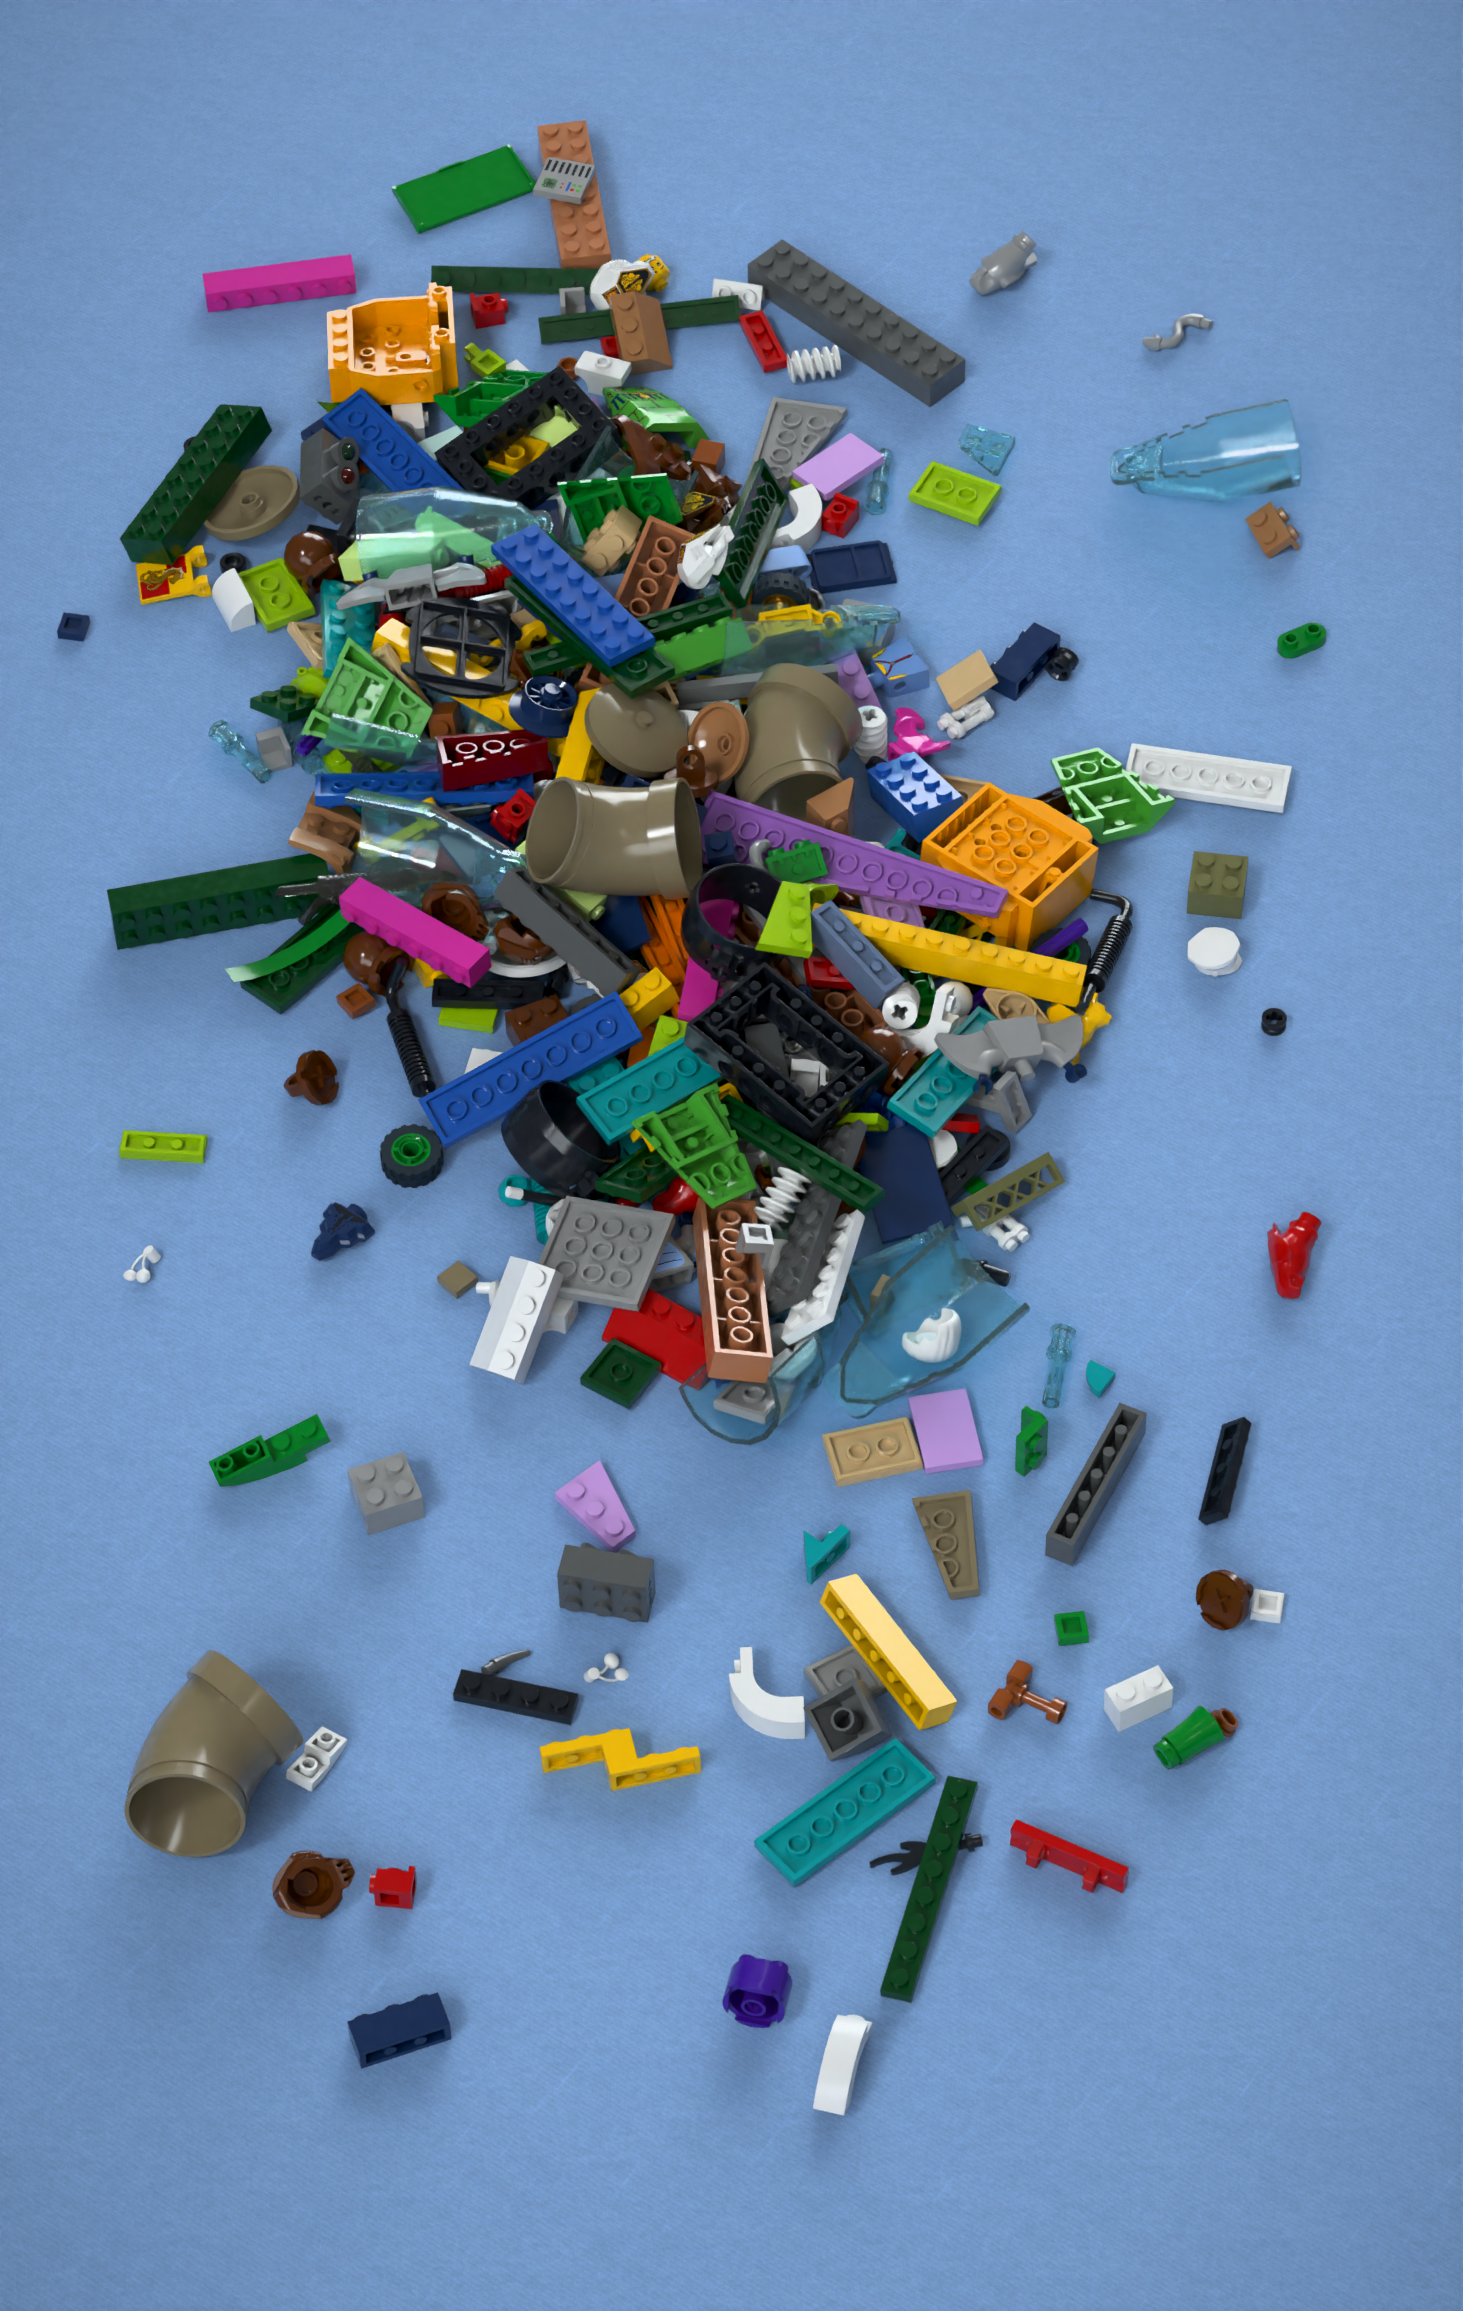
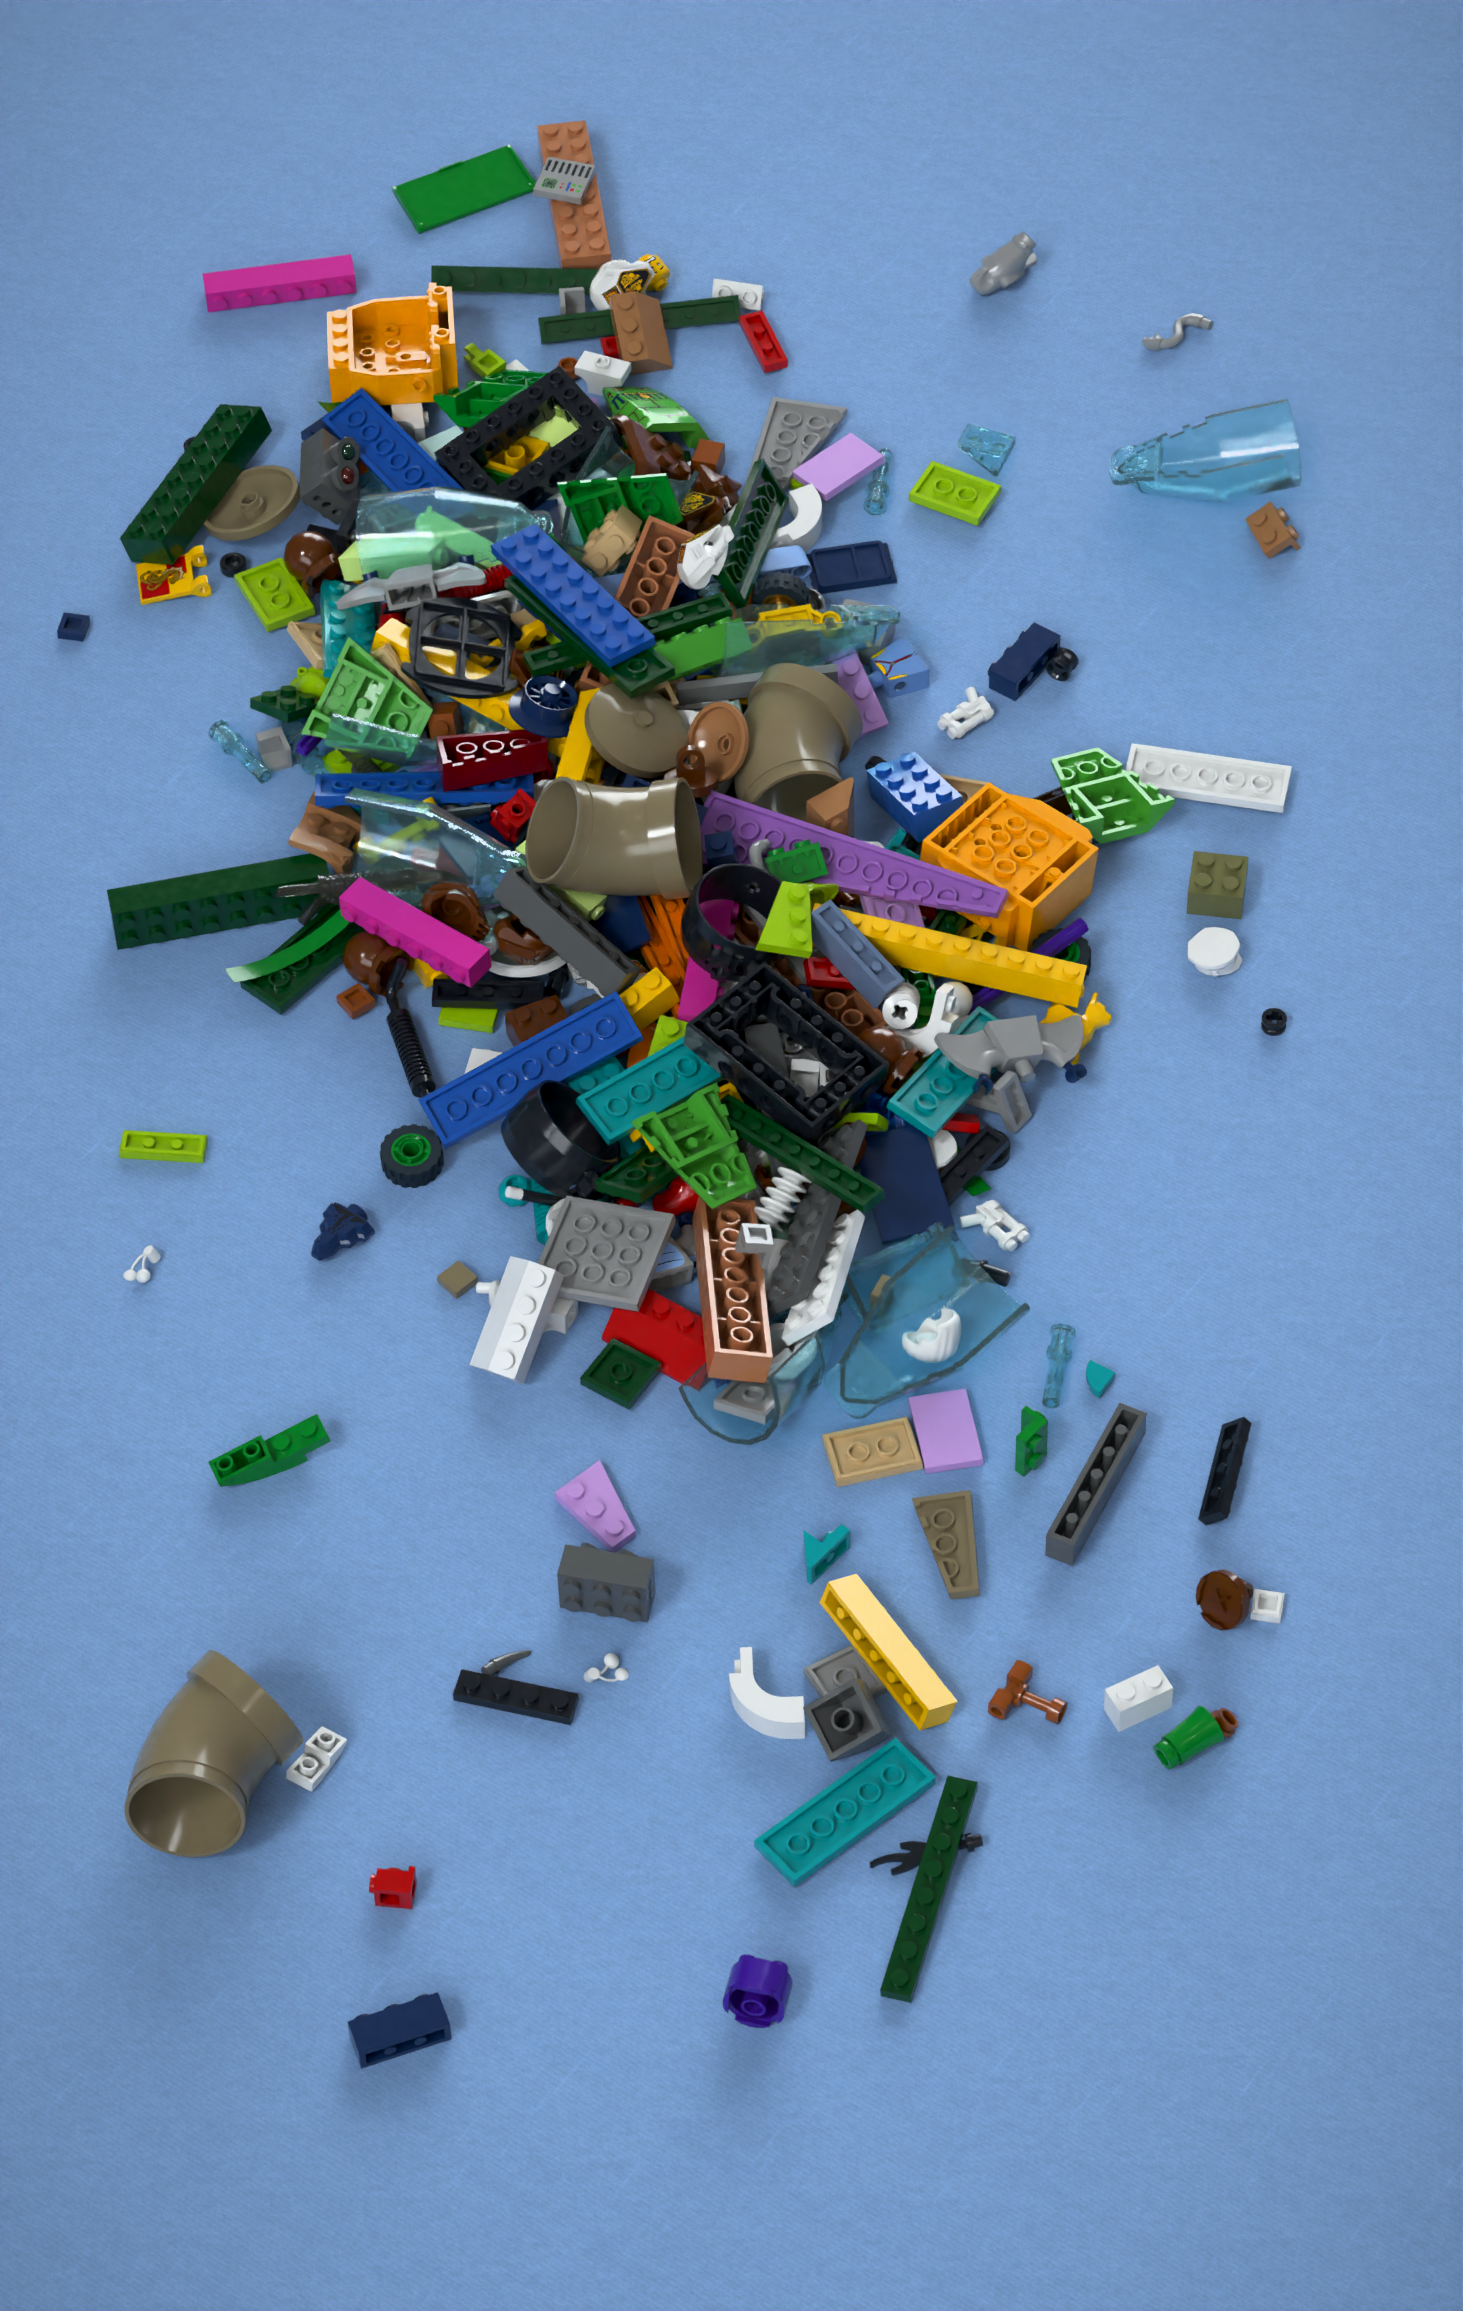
(233, 601): white brick -> none
(311, 1884): reddish brown helmet -> none
(314, 1078): reddish brown tile -> none
(386, 1493): light grey brick -> none
(488, 310): red brick -> none
(620, 1759): yellow bracket -> none
(813, 364): white piece -> none
(840, 515): red brick -> none
(841, 2063): white arch -> none
(857, 323): dark grey brick -> none
(874, 734): white piece -> none
(908, 737): dark pink animal -> none
(966, 680): tan tile -> none
(1002, 1185): olive fence -> none
(1012, 1004): tan hat -> none
(1071, 1628): green plate -> none
(1072, 1857): red hinge -> none
(1108, 948): black piece -> none
(1292, 1253): red animal -> none
(1301, 640): green plate -> none

